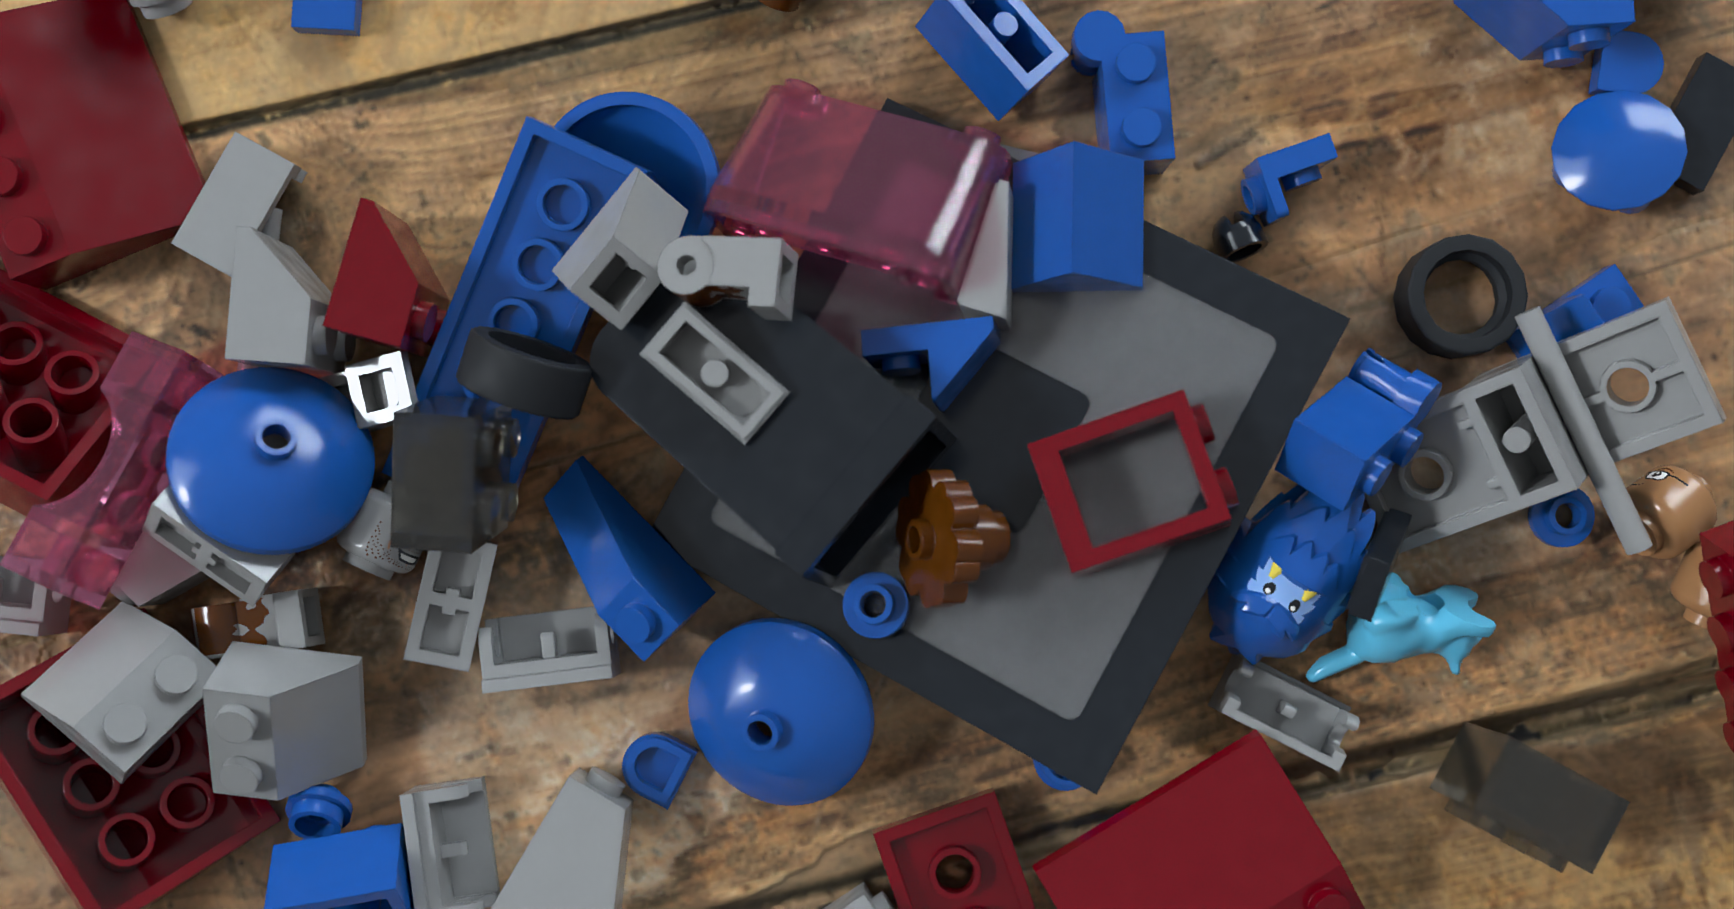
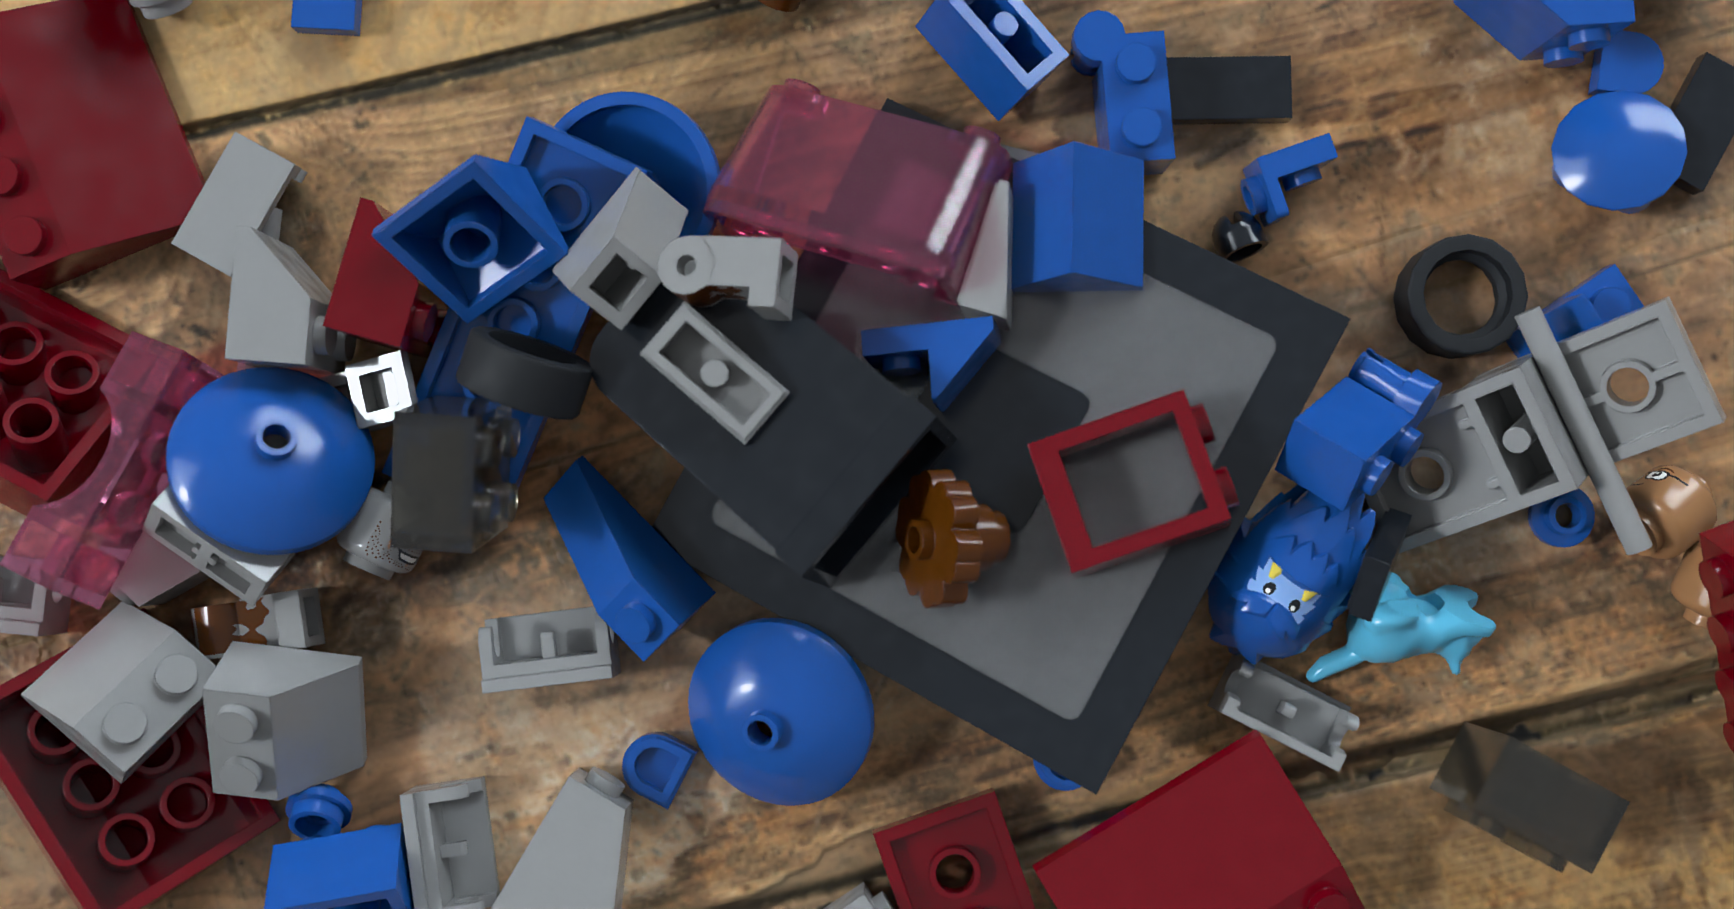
(450, 607): light grey hinge -> none
(475, 235): none -> blue slope
(895, 611): blue plate -> none
(1230, 89): none -> black tile

